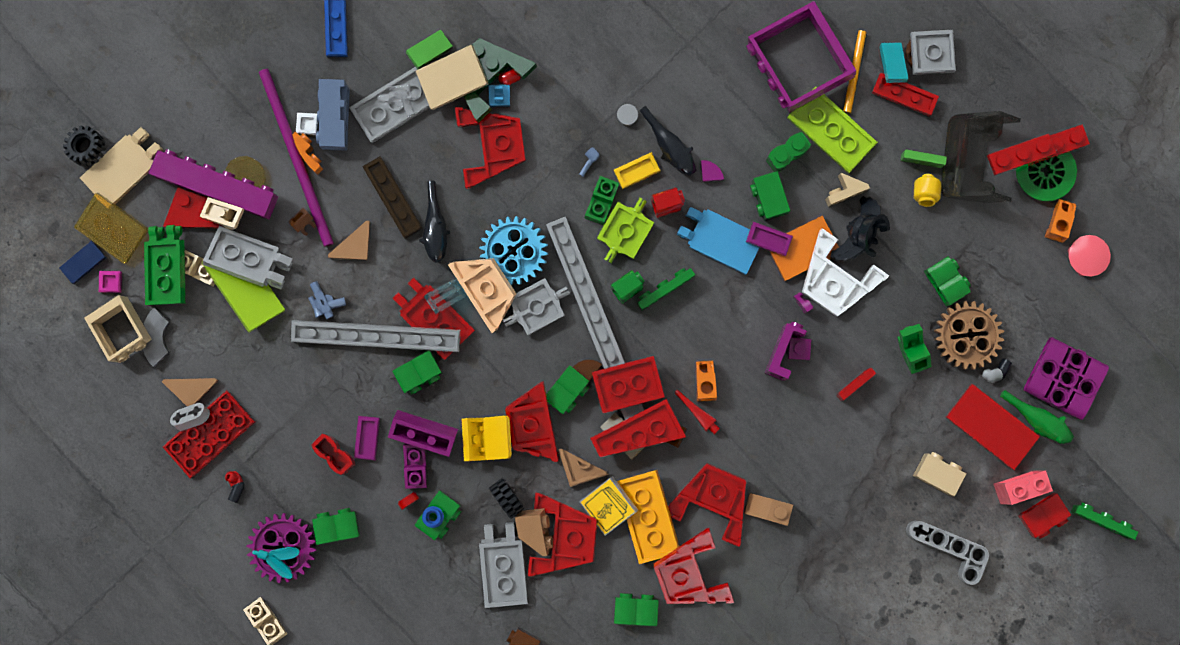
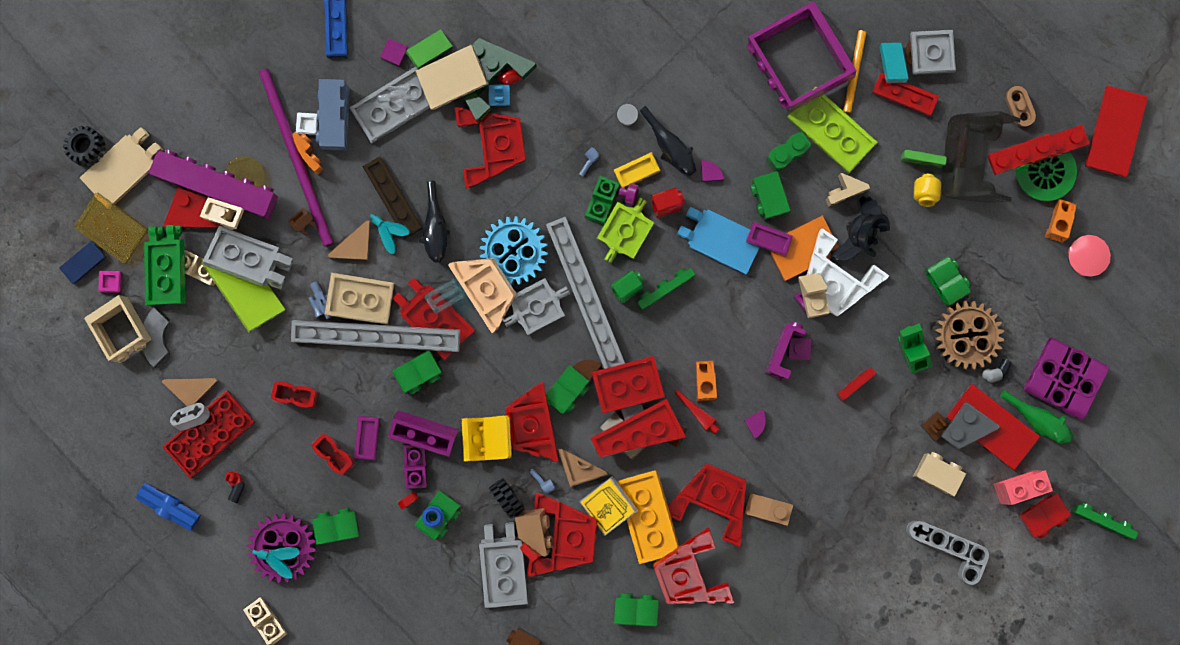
(168, 506): none -> blue piece
(298, 395): none -> red brick
(359, 298): none -> tan tile
(386, 230): none -> teal piece
(394, 52): none -> magenta tile
(530, 552): none -> red tile
(546, 486): none -> sand blue hand
(631, 194): none -> magenta tile
(756, 423): none -> magenta tile
(814, 296): none -> tan slope
(935, 426): none -> reddish brown tile
(968, 427): none -> dark grey wing
(1020, 107): none -> medium nougat plate
(1116, 131): none -> red tile

